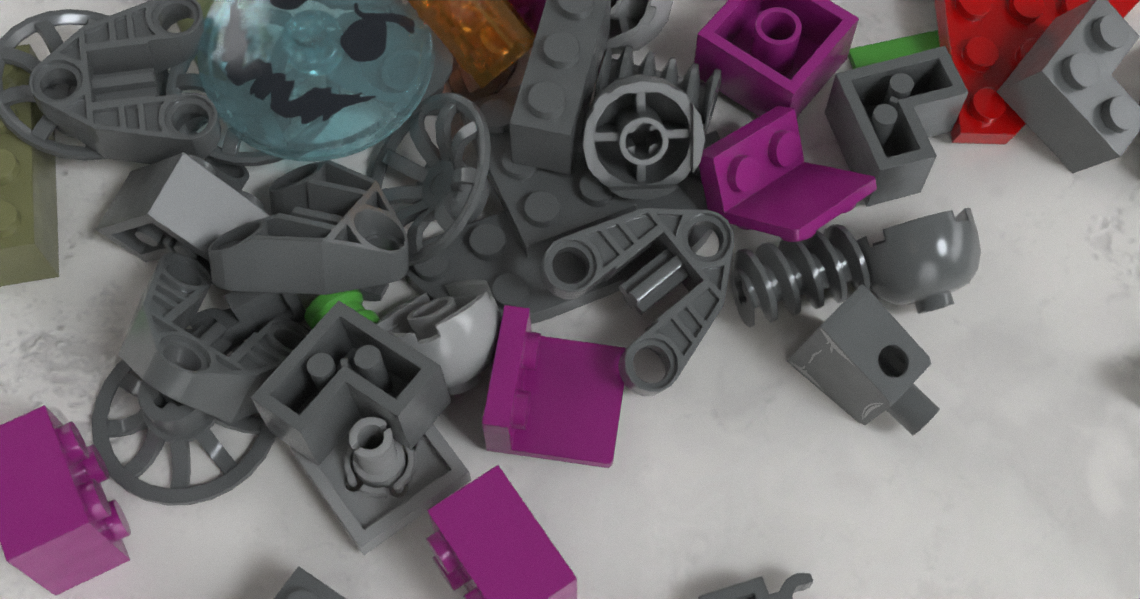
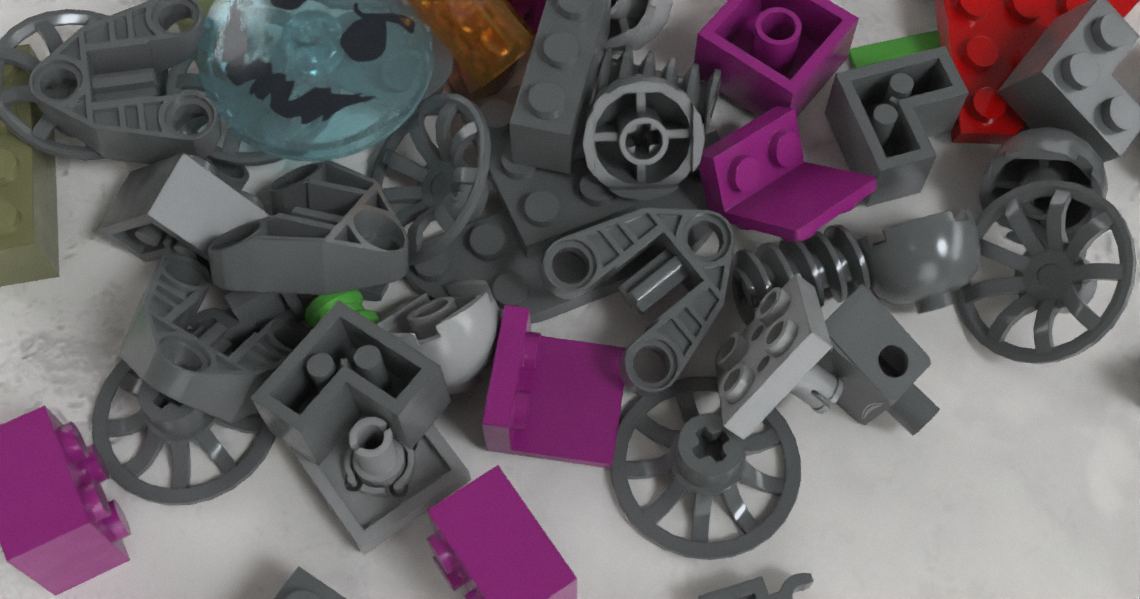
(709, 464): none -> dark grey wheel
(776, 357): none -> light grey plate
(1044, 156): none -> dark grey cylinder
(1050, 273): none -> dark grey wheel

